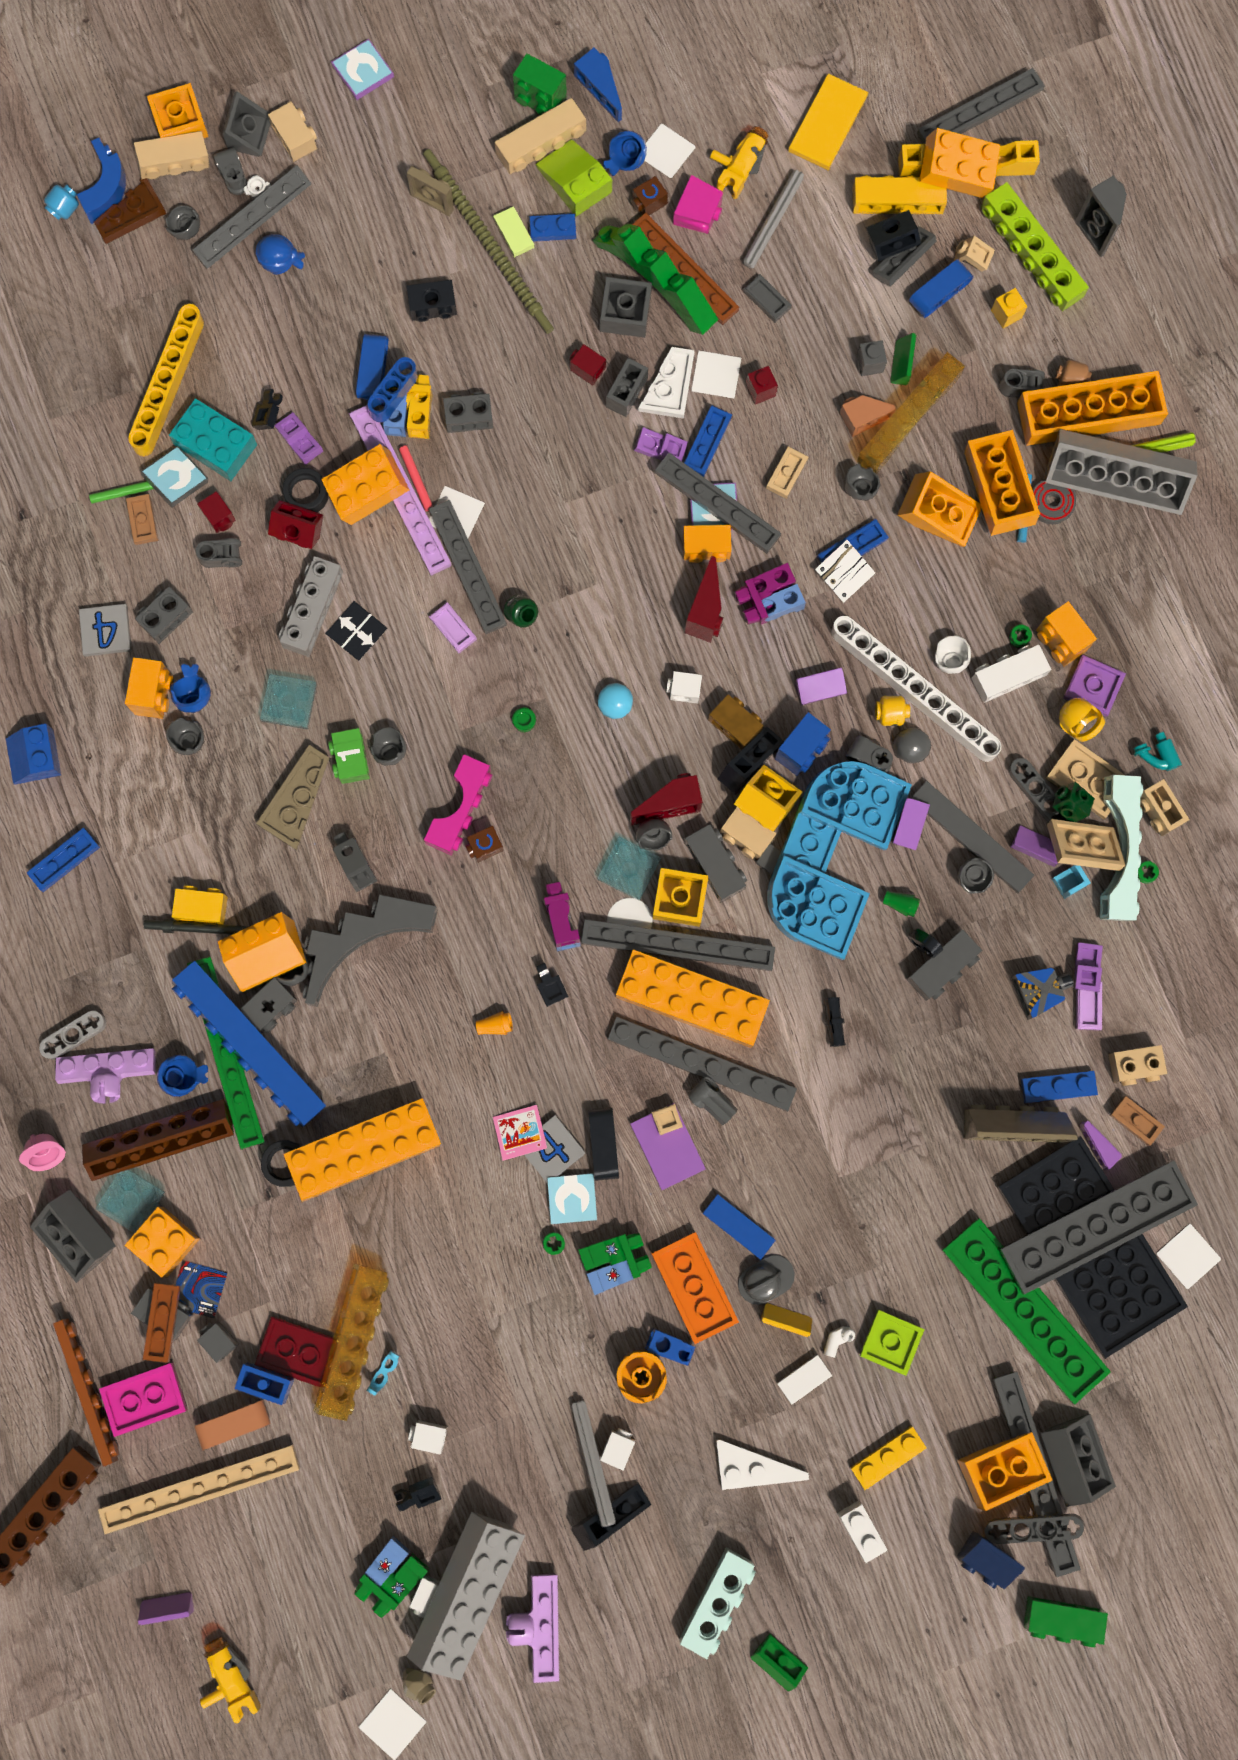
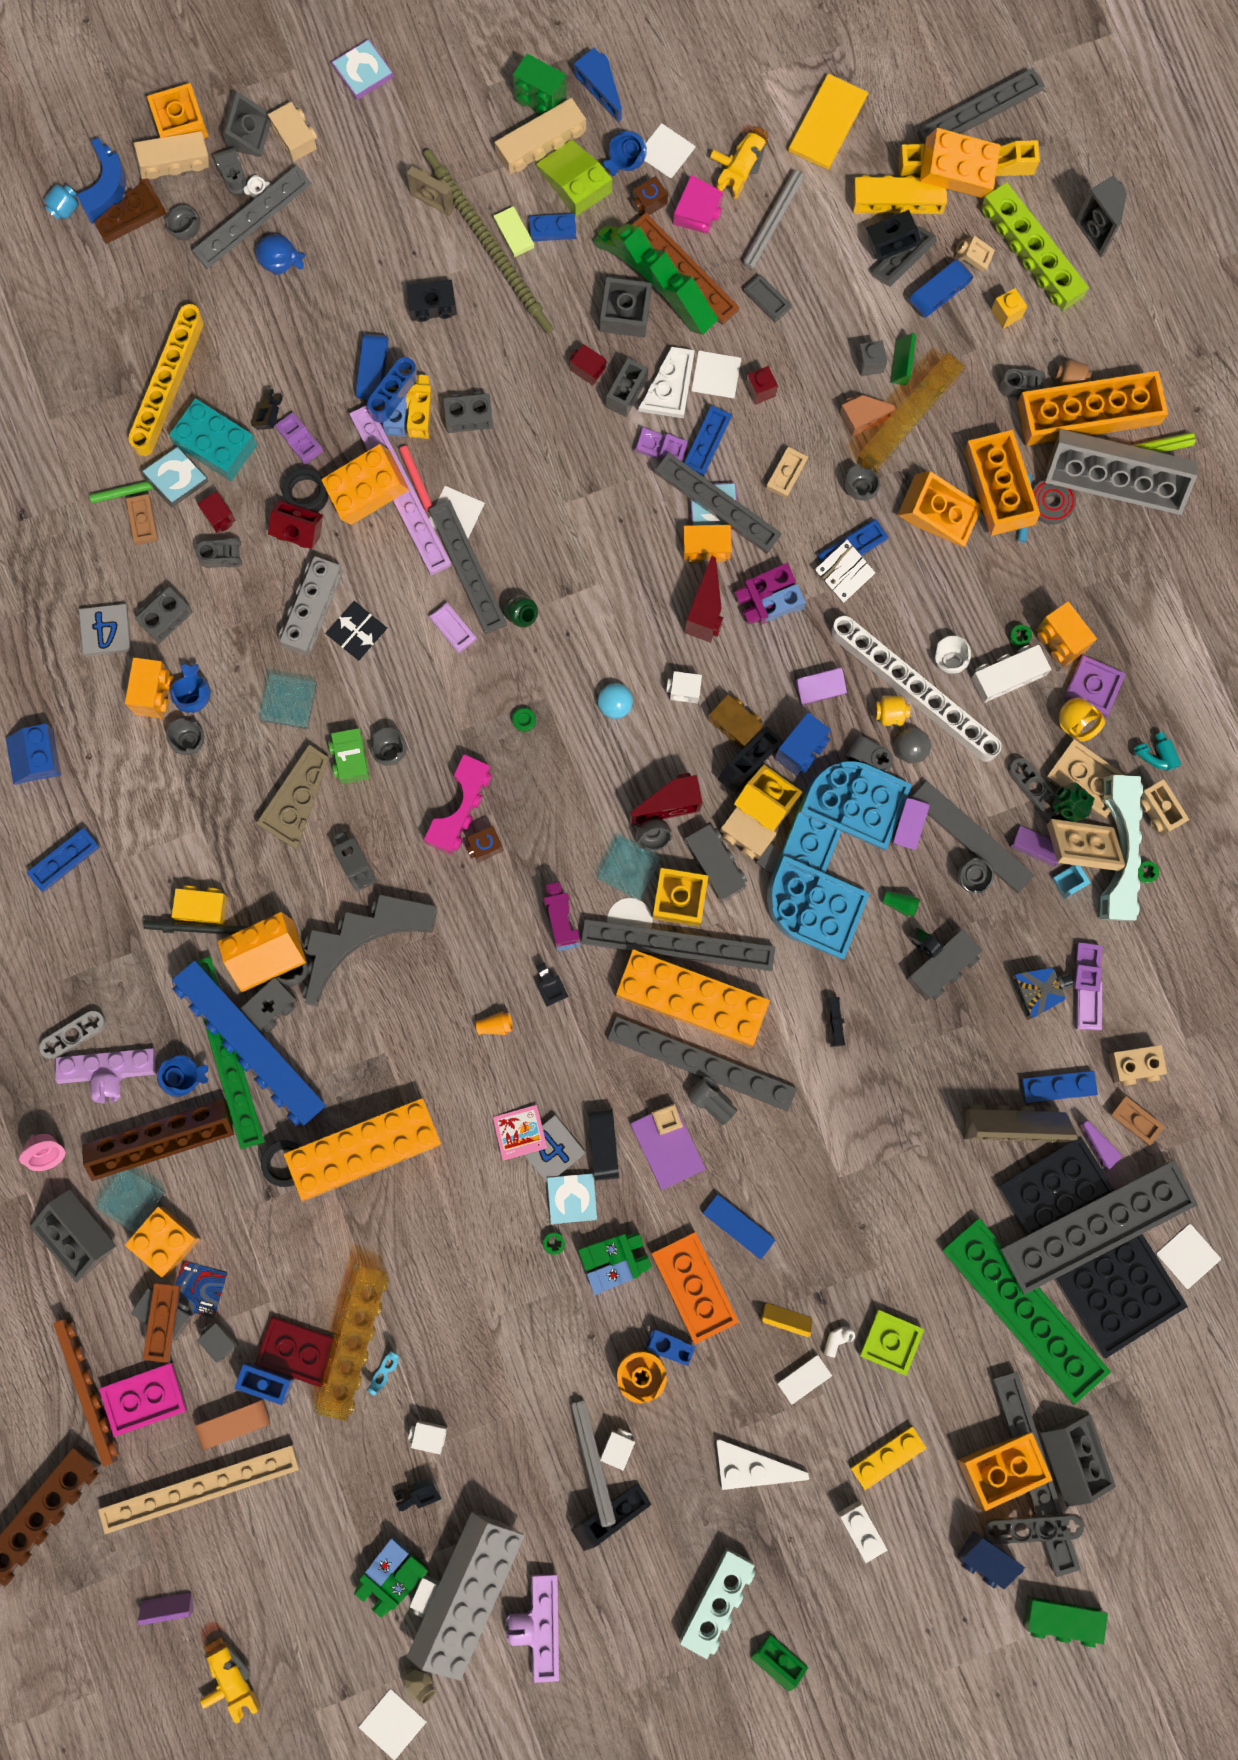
(766, 1280): dark grey piece -> none

